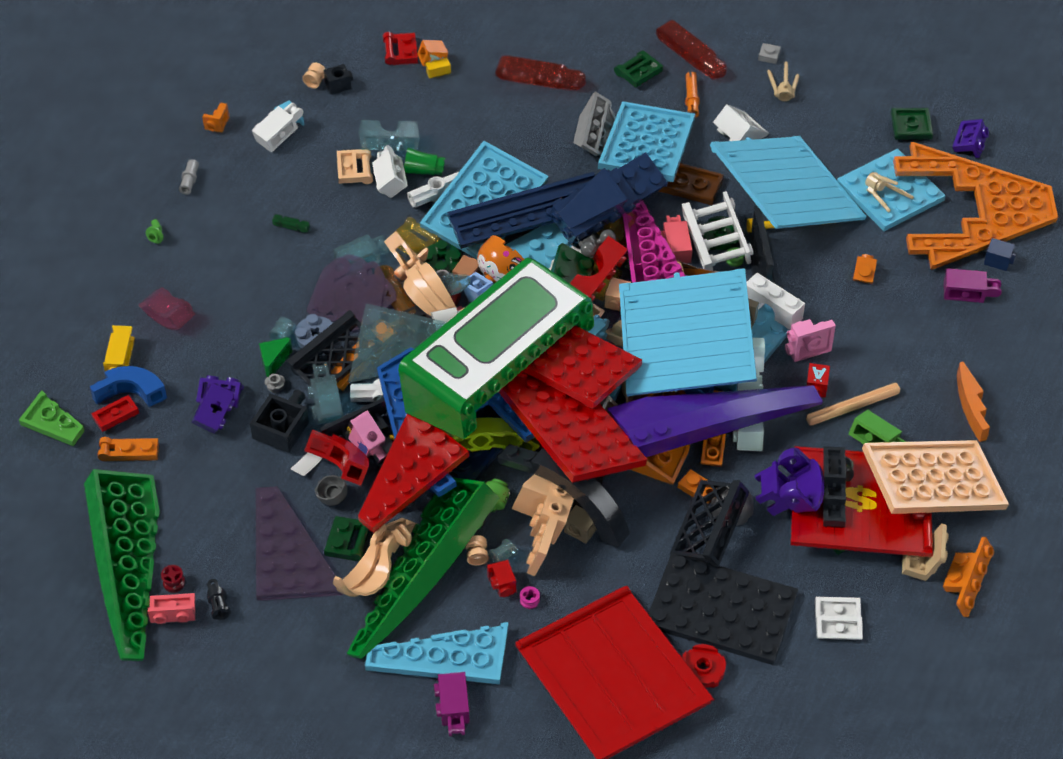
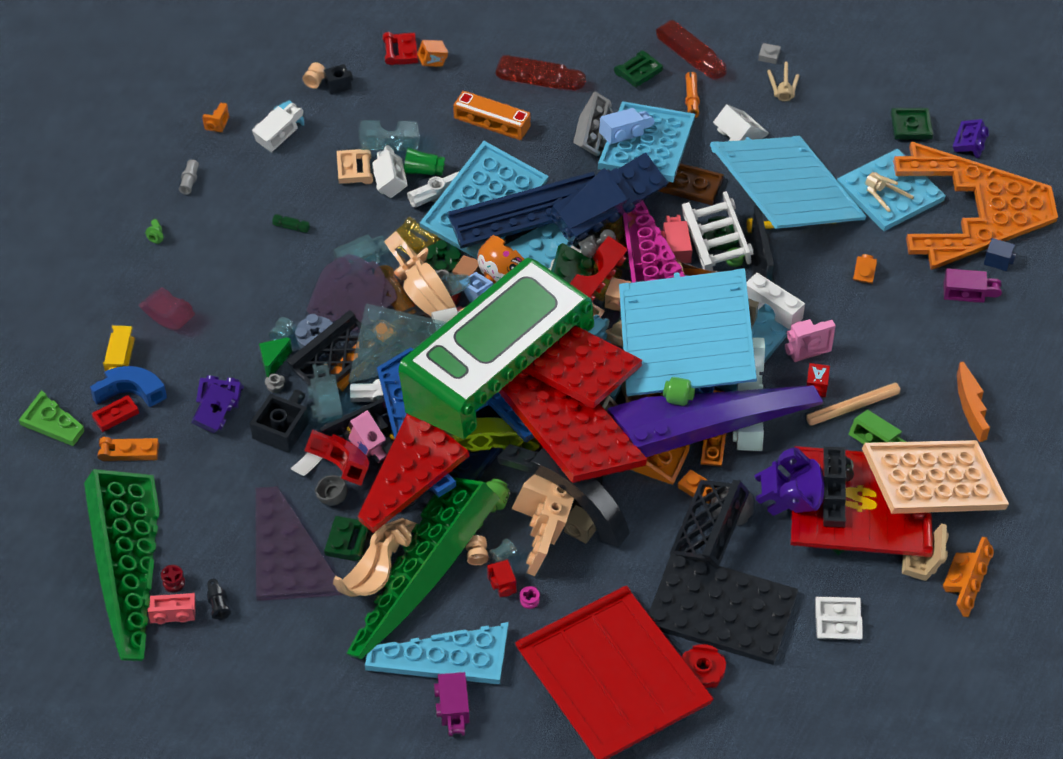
(438, 67): yellow piece -> none
(492, 115): none -> orange brick
(624, 125): none -> light blue brick
(678, 391): none -> bright green head

